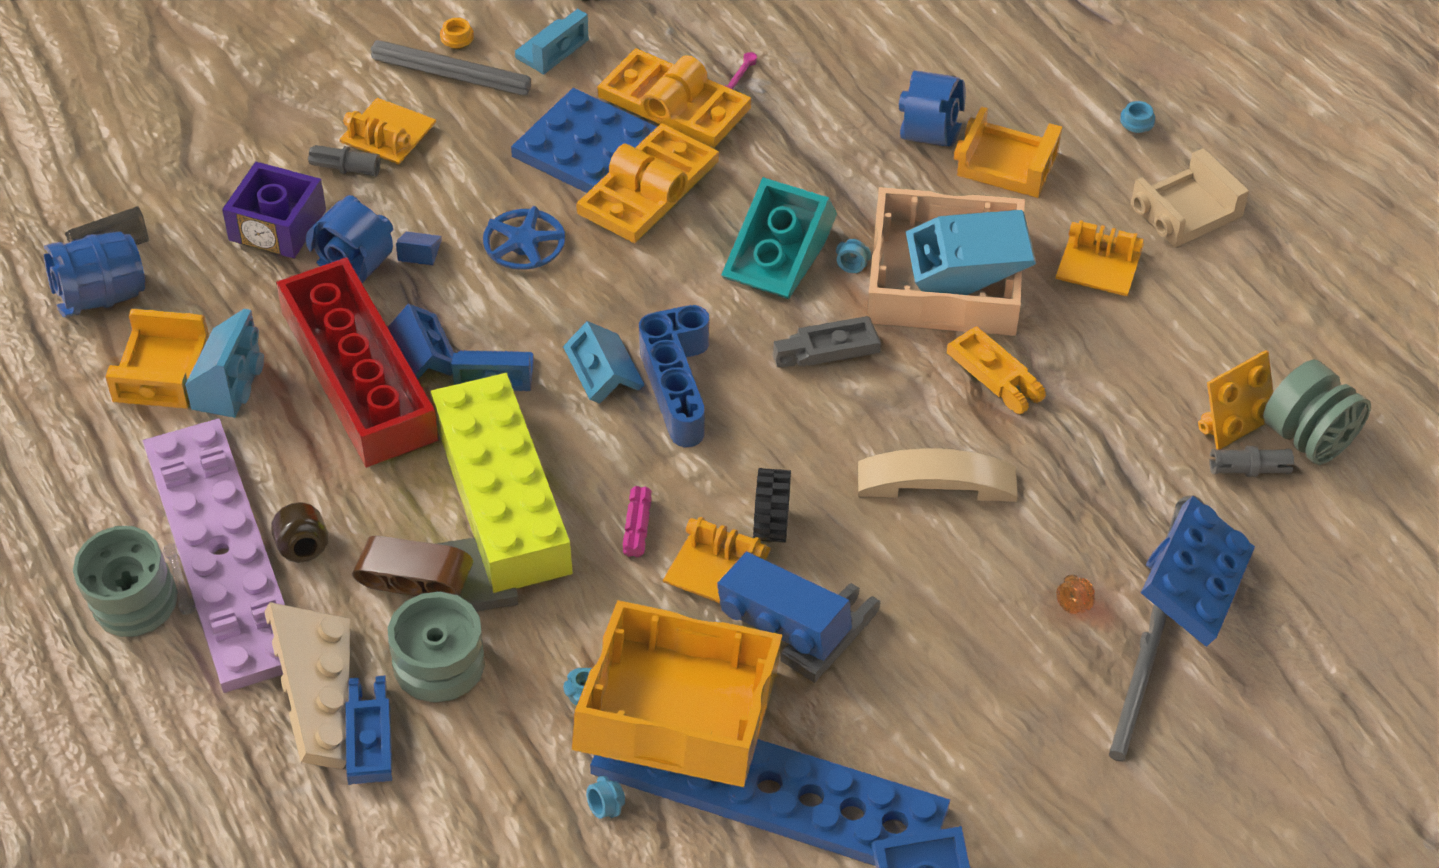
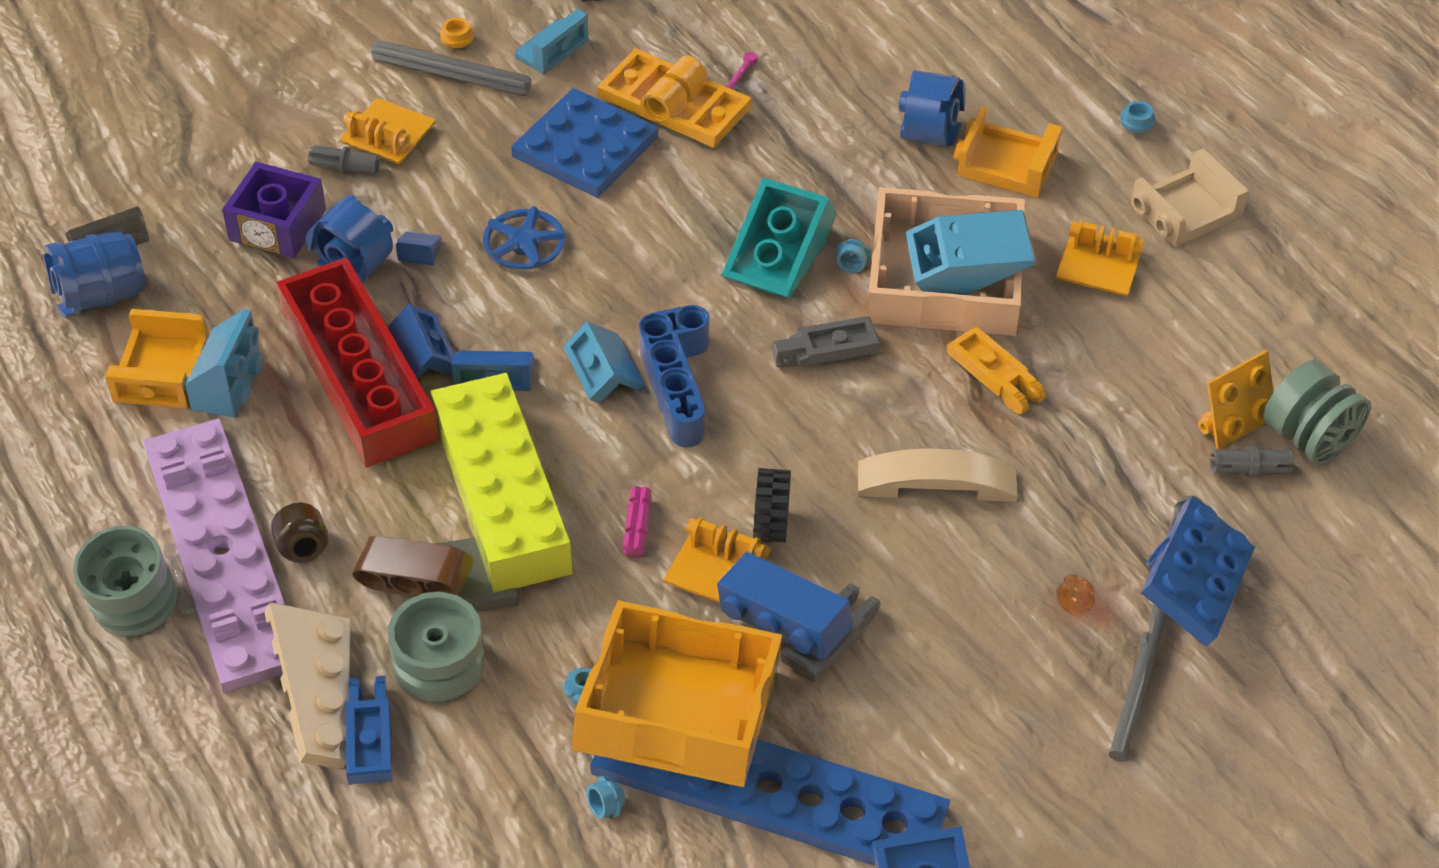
(646, 182): light orange plate -> none

